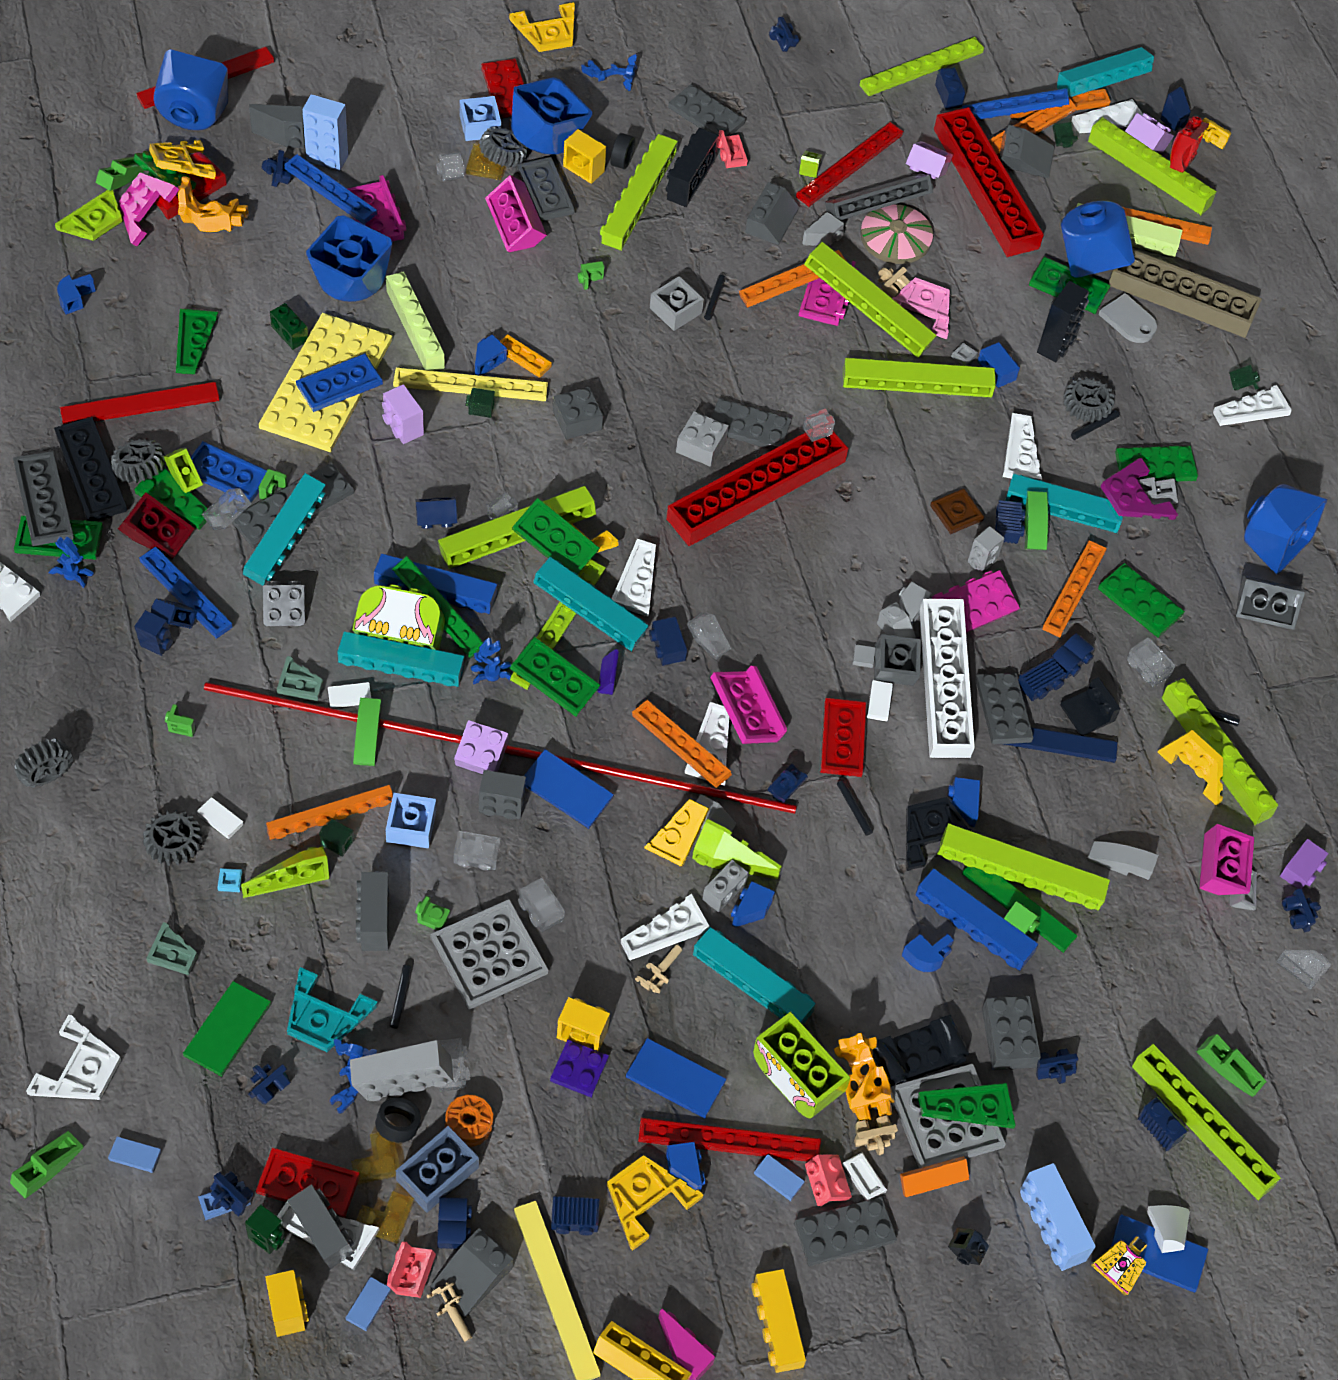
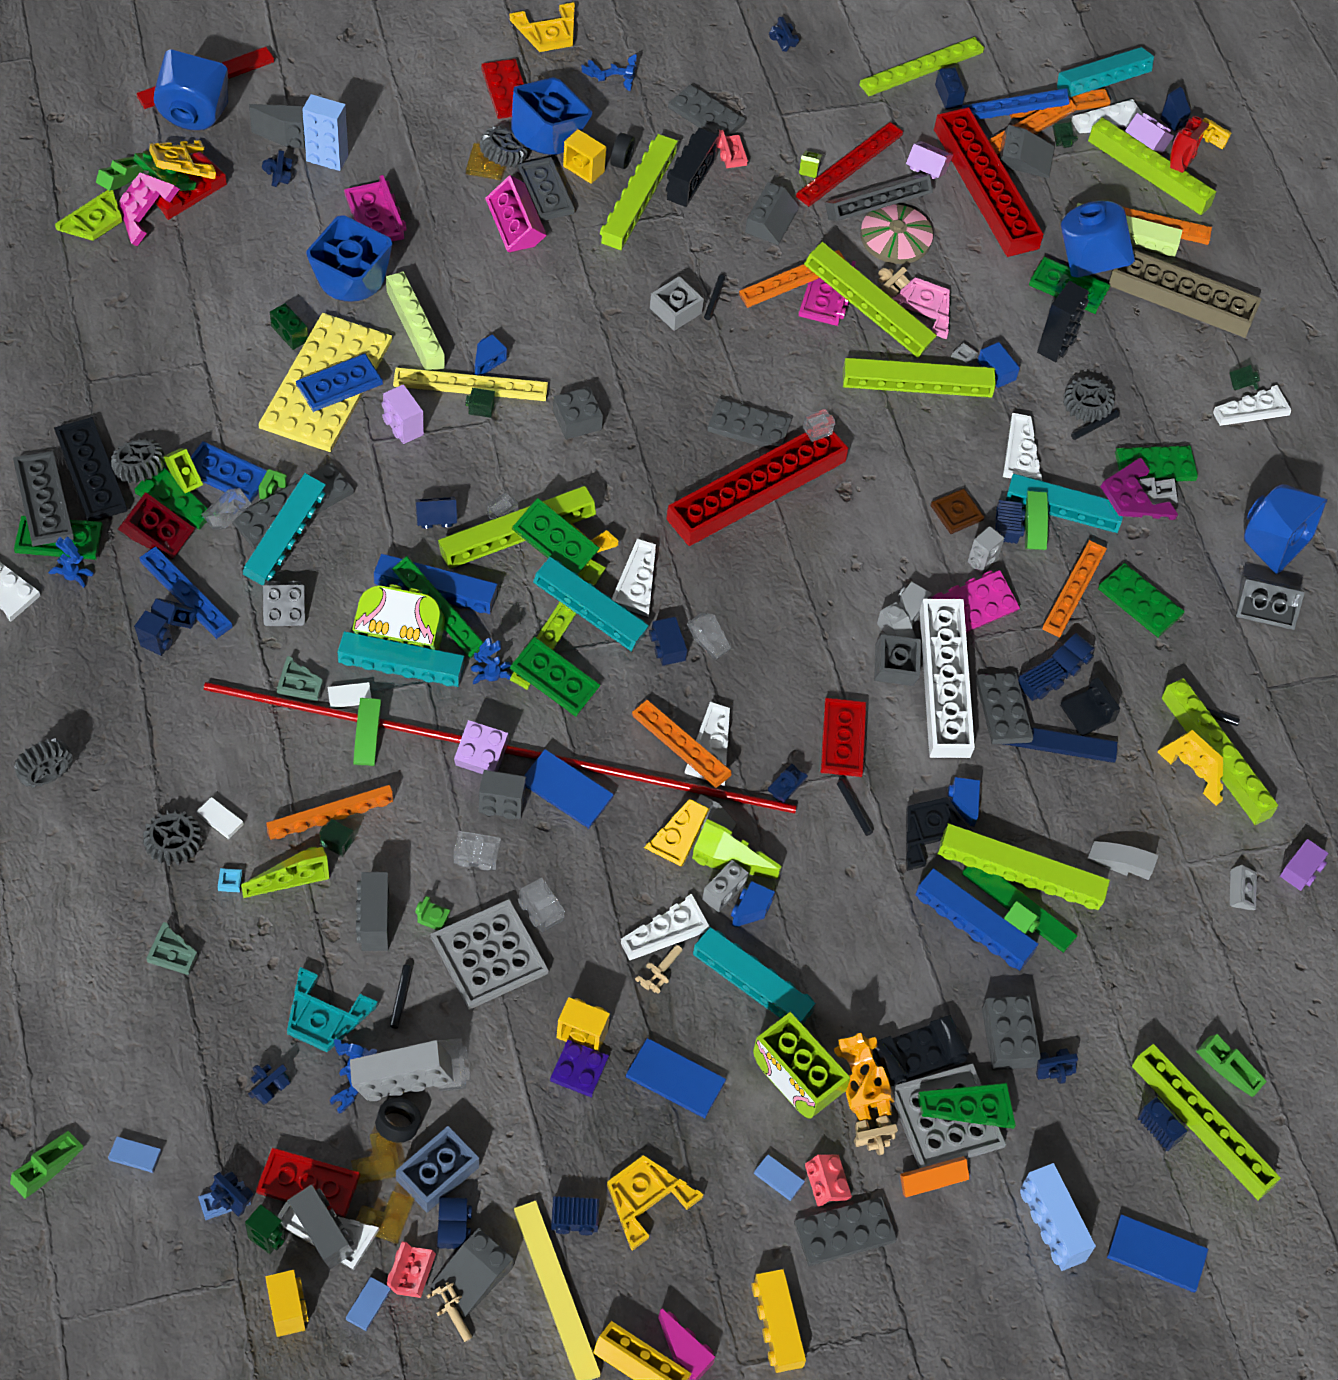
(72, 290): blue brick -> none
(86, 1071): white wing -> none
(141, 403): red tile -> none
(179, 724): bright green bracket -> none
(193, 335): green wing -> none
(209, 216): light orange hips -> none
(227, 1028): green tile -> none
(330, 189): blue plate -> none
(411, 820): light blue brick -> none
(450, 166): clear brick -> none
(470, 1107): orange wheel -> none
(478, 115): light blue brick -> none
(526, 357): light orange tile -> none
(590, 272): bright green bracket -> none
(608, 673): dark purple slope -> none
(683, 1164): blue slope -> none
(702, 438): light grey brick -> none
(729, 1139): red tile -> none
(749, 706): dark pink bracket -> none
(825, 230): light grey slope -> none
(863, 656): light grey tile -> none
(864, 1177): white tile -> none
(879, 700): white tile -> none
(924, 956): blue brick -> none
(968, 1246): black brick -> none
(1122, 1264): torso -> none
(1129, 319): light grey tile -> none
(1150, 662): clear brick -> none
(1170, 1226): white slope -> none
(1226, 861): dark pink slope -> none
(1304, 908): dark blue hips -> none
(1305, 965): clear slope -> none

